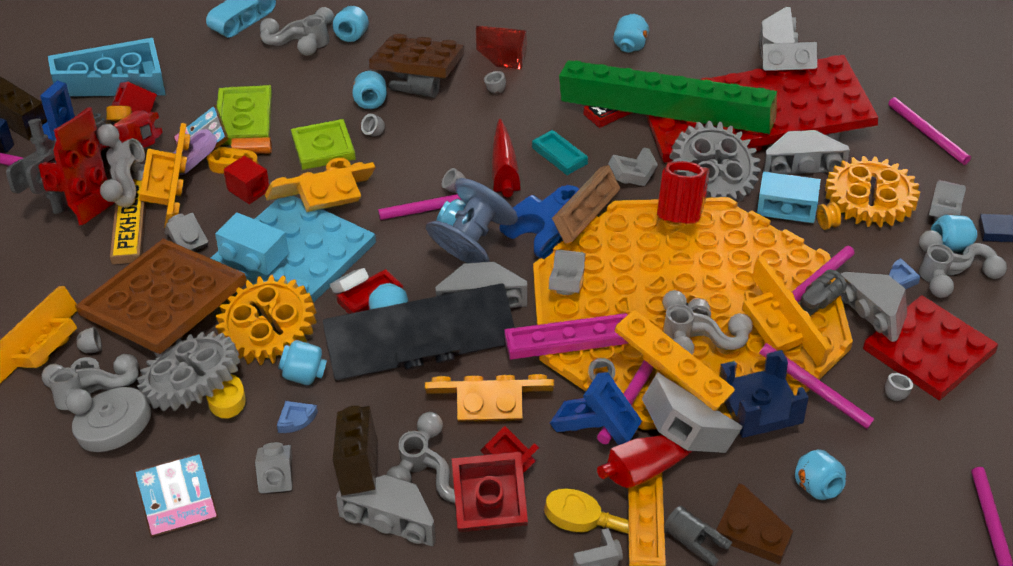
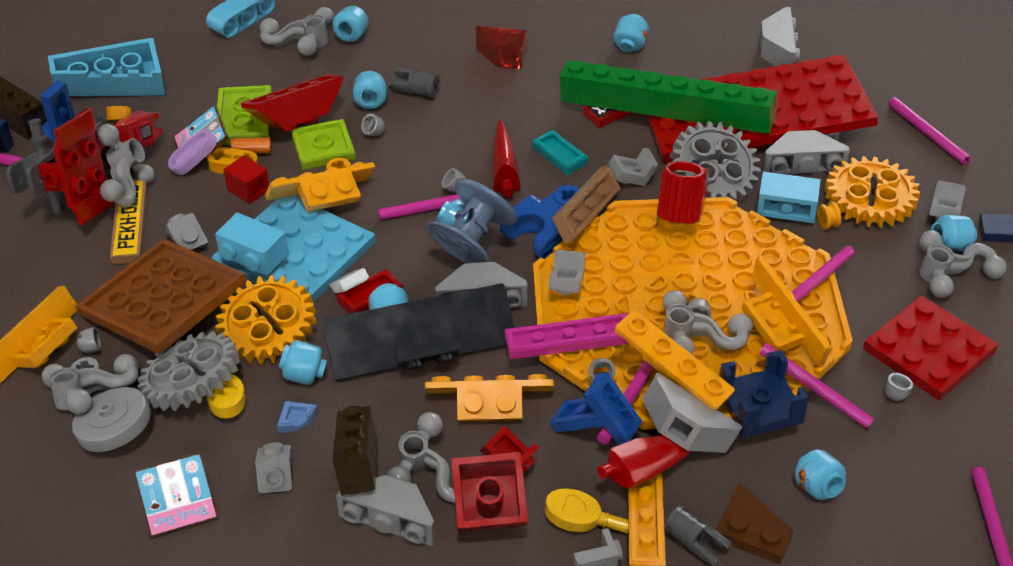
(134, 97): red panel -> none
(161, 175): light orange bracket -> none
(296, 103): none -> red wedge
(417, 56): reddish brown plate -> none
(495, 81): light grey hinge -> none
(789, 56): light grey bracket -> none
(821, 292): dark grey hinge -> none
(877, 300): light grey slope -> none
(904, 274): medium blue tile -> none

